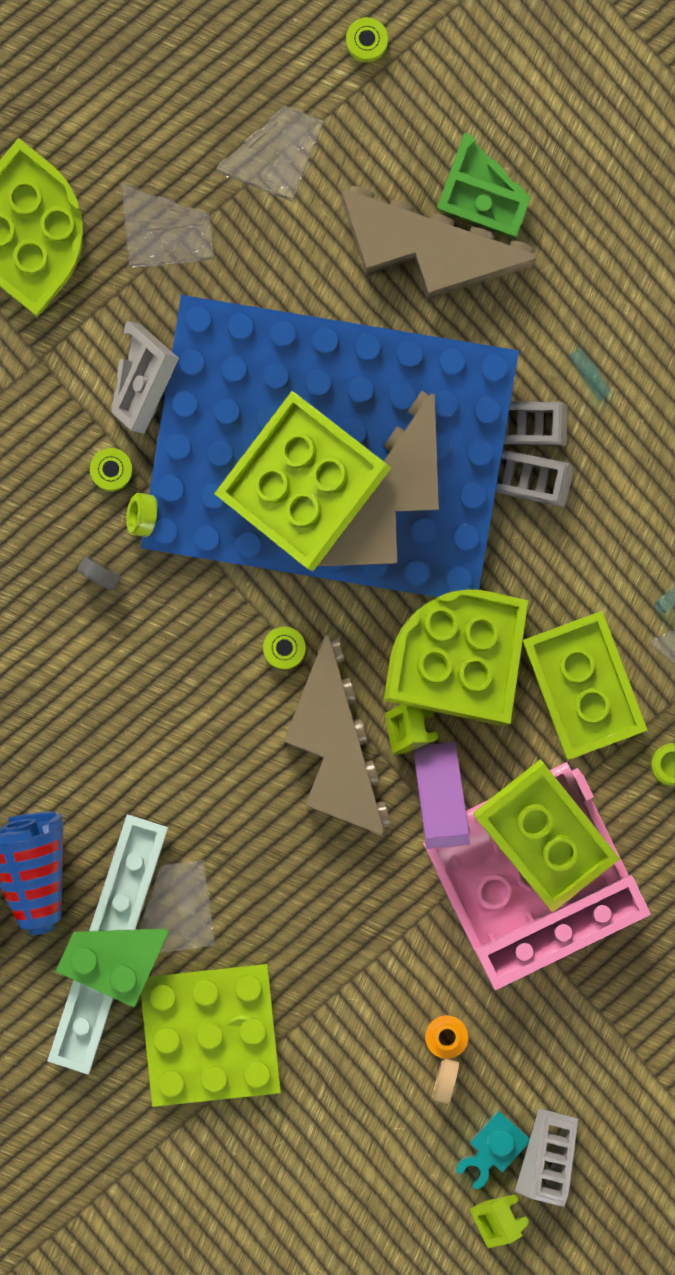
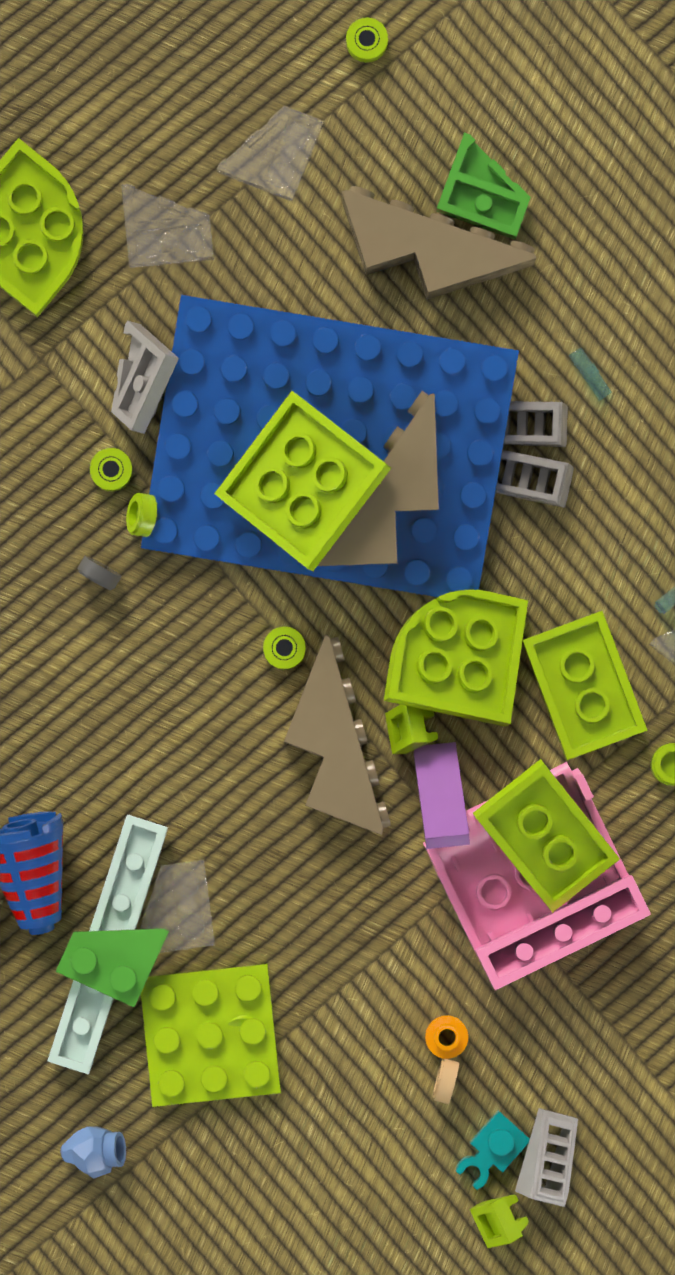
(95, 1150): none -> medium blue rock

